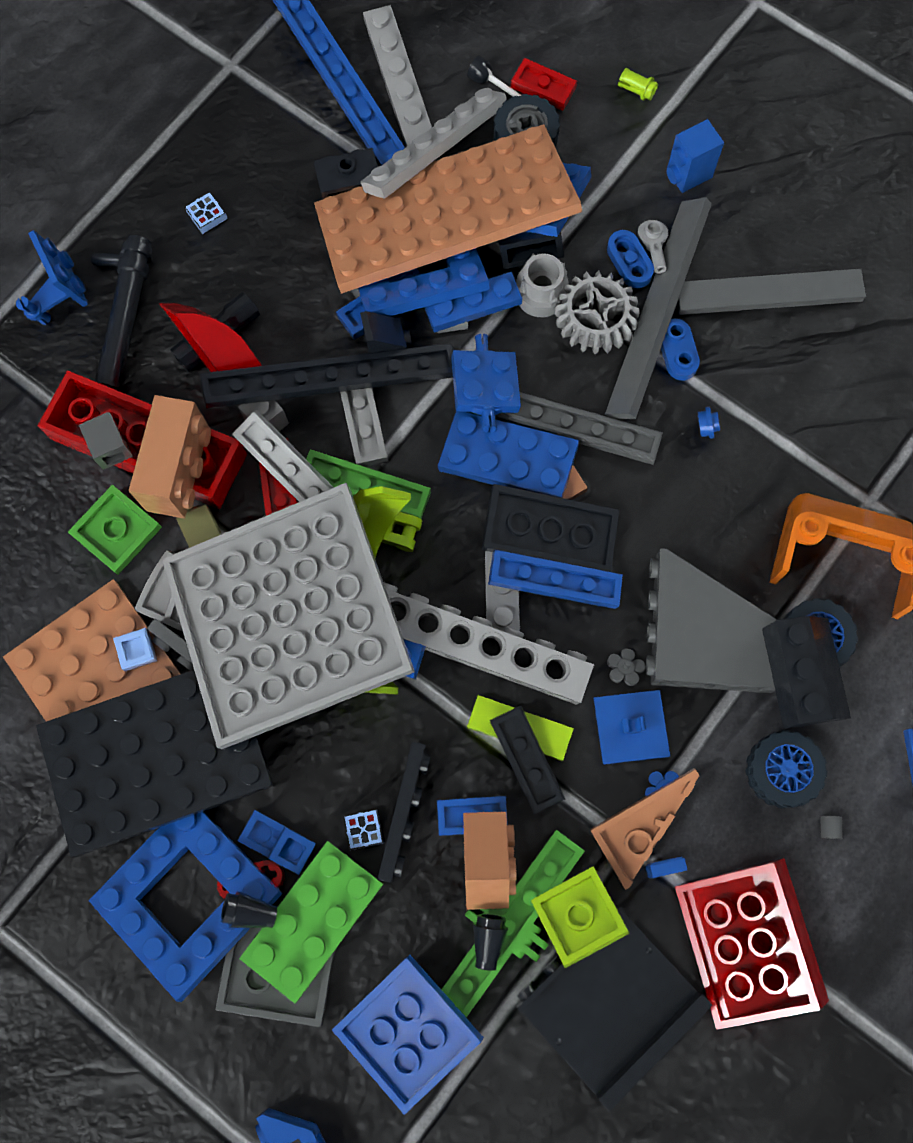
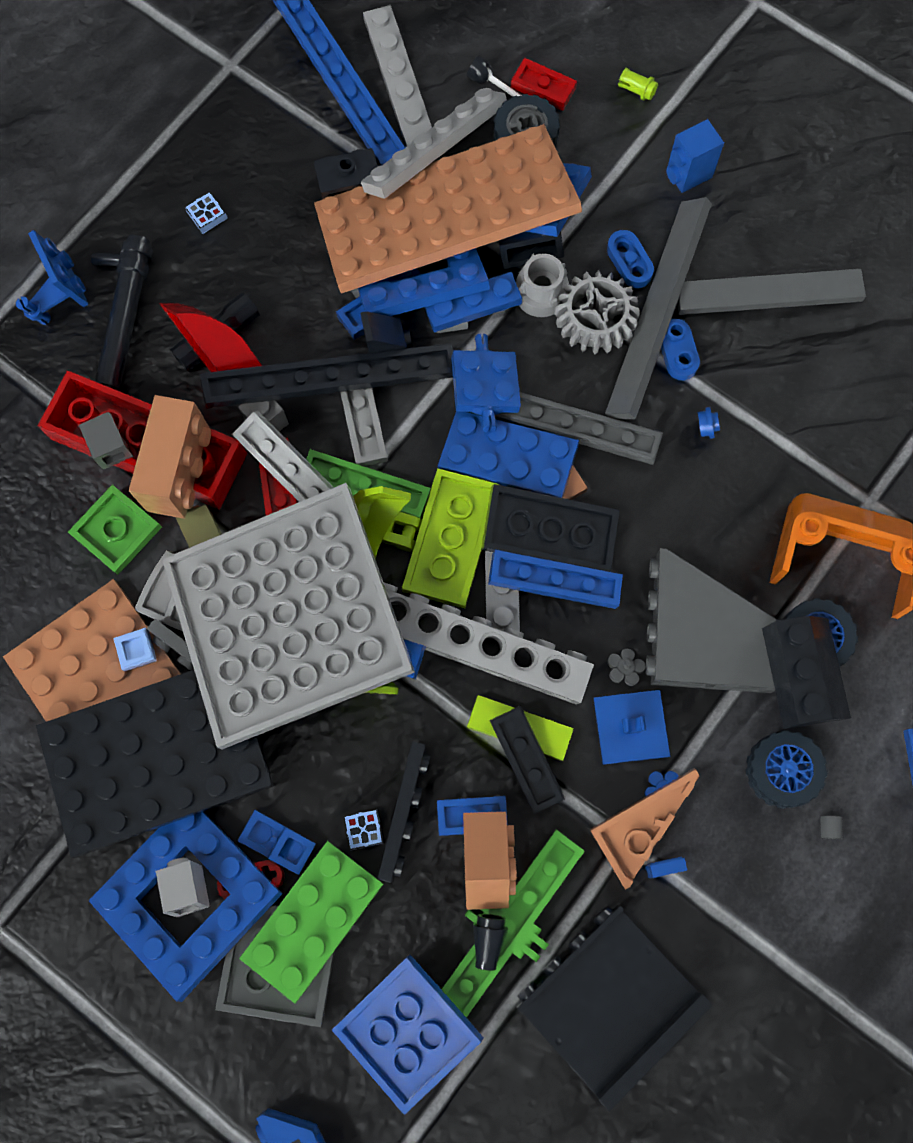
(182, 887): none -> light grey brick
(247, 912): black cone -> none
(449, 539): none -> lime plate
(579, 917): lime plate -> none
(652, 236): light grey plate -> none
(752, 945): red slope -> none

